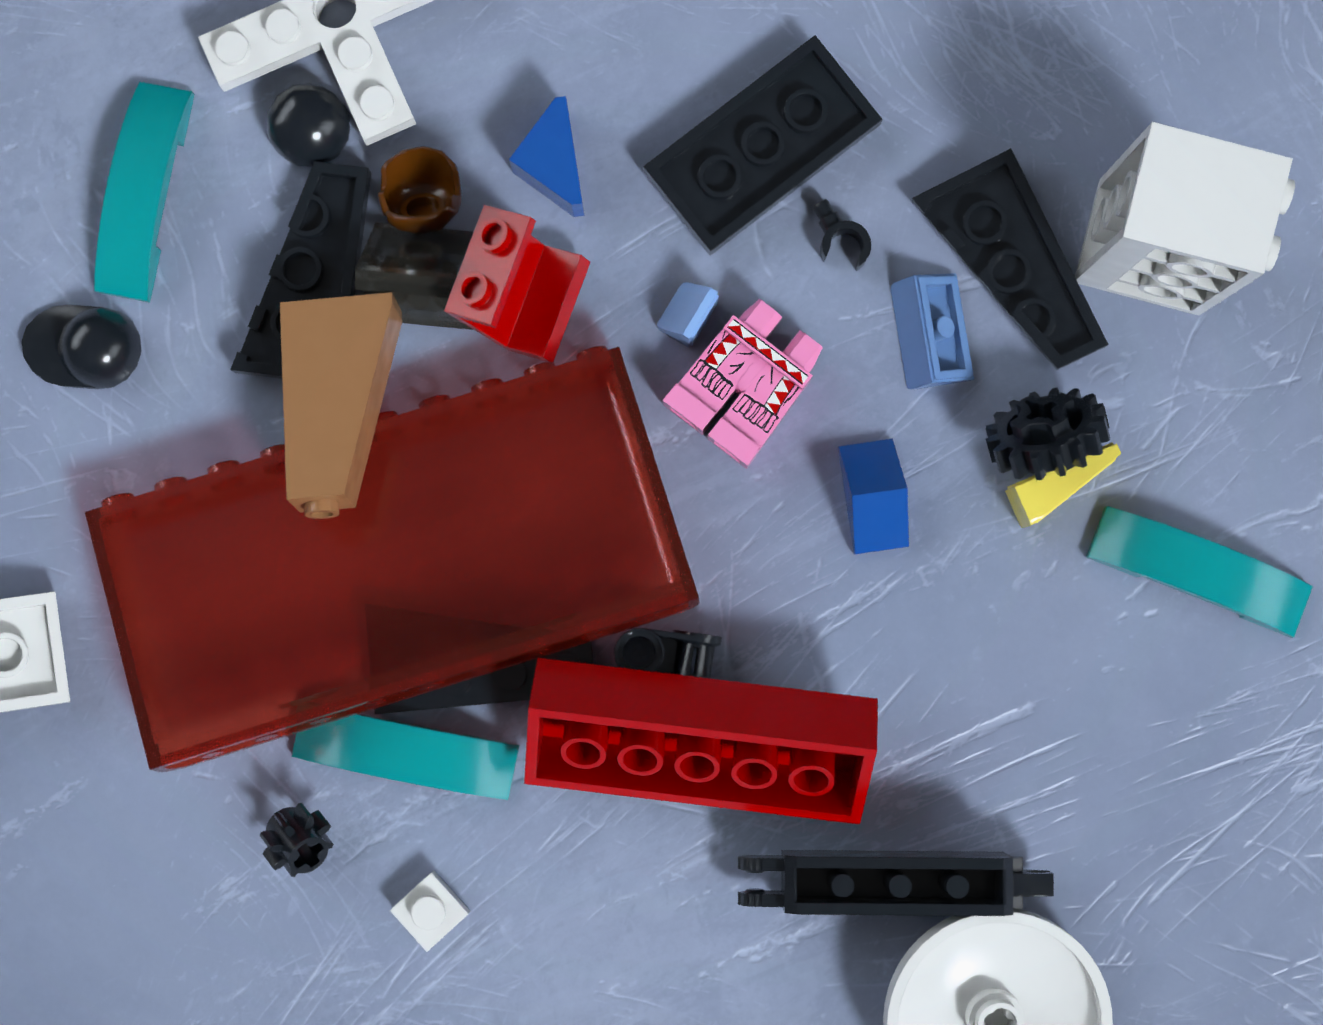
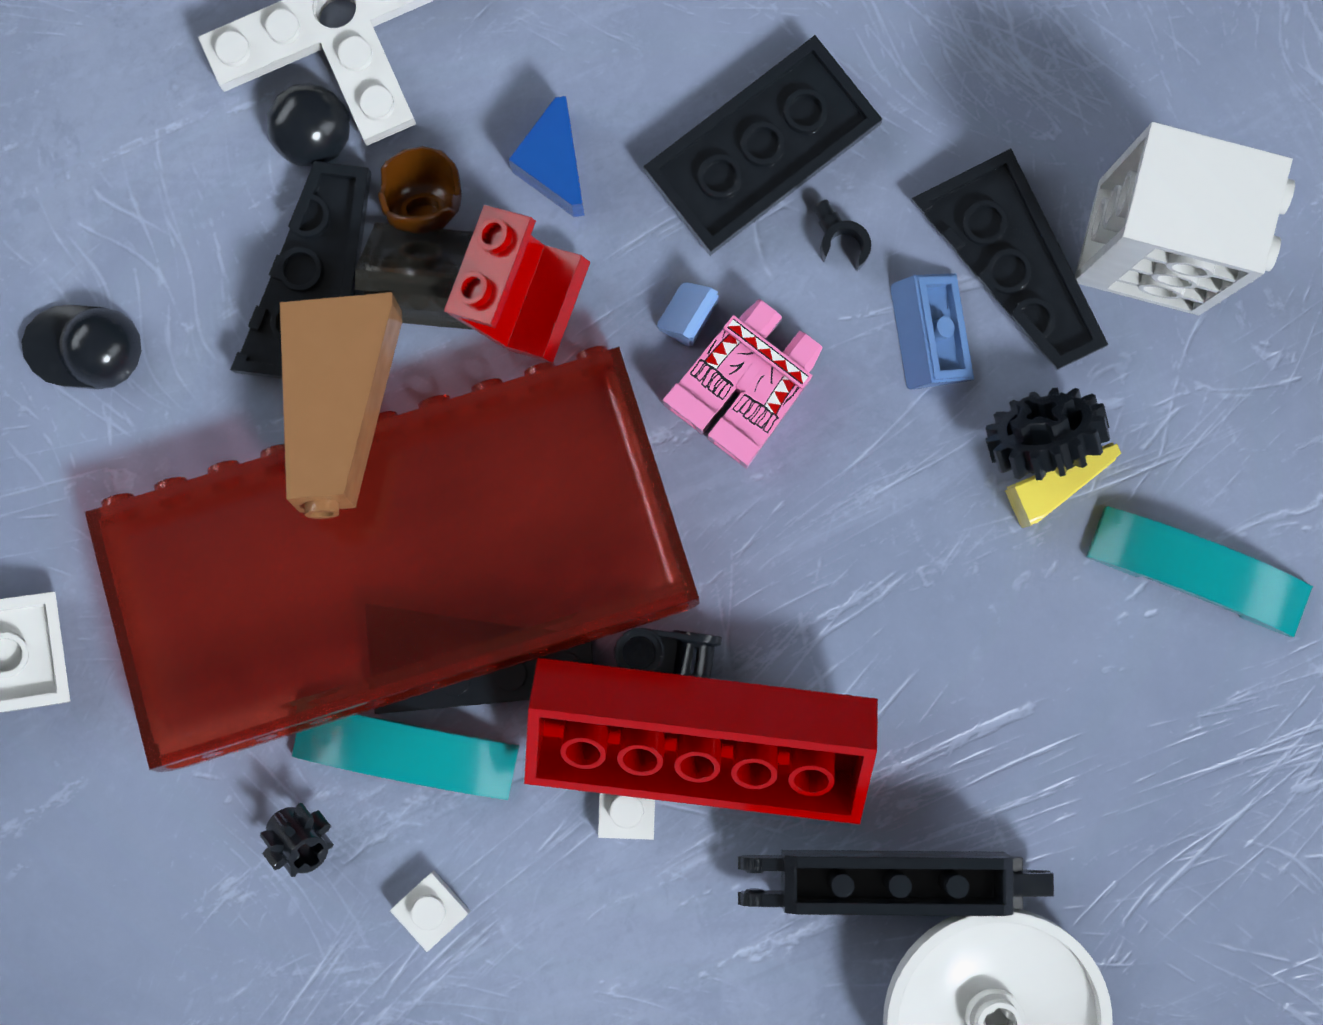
(138, 190): teal slope -> none
(626, 817): none -> white plate
(875, 496): blue slope -> none

